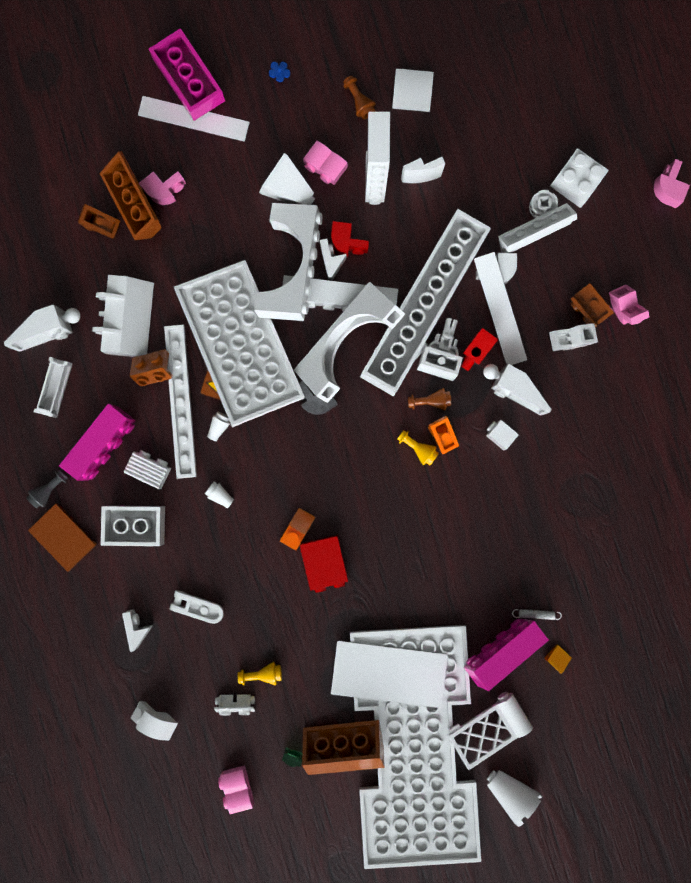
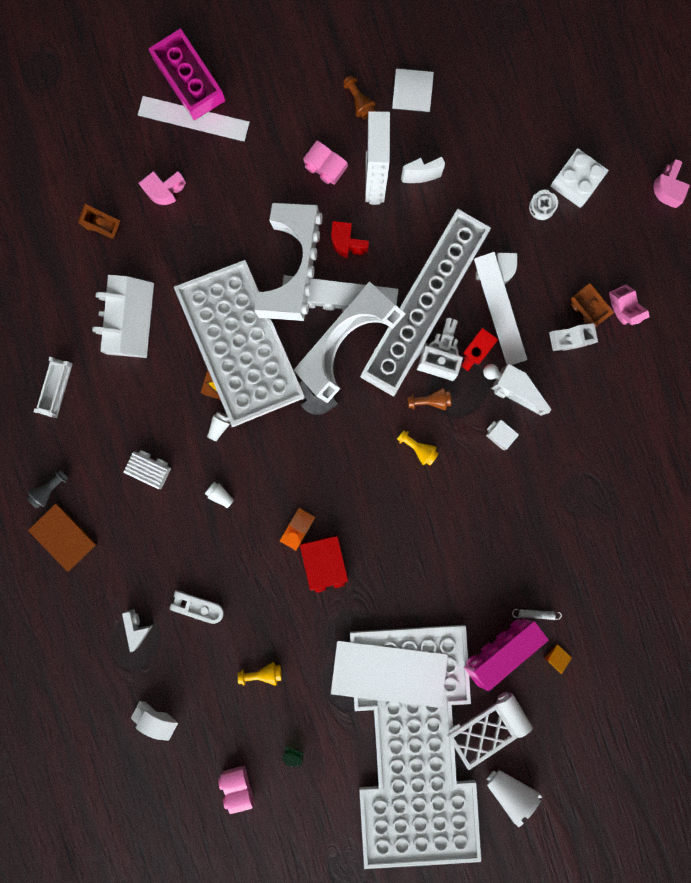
(43, 326): white slope -> none
(98, 443): dark pink brick -> none
(130, 198): dark orange slope -> none
(132, 525): white brick -> none
(150, 368): dark orange bracket -> none
(180, 402): white plate -> none
(227, 705): white hinge -> none
(279, 71): blue plant -> none
(287, 184): white slope -> none
(332, 264): white slope -> none
(343, 747): dark orange slope -> none
(443, 435): orange slope -> none
(537, 228): white fence -> none

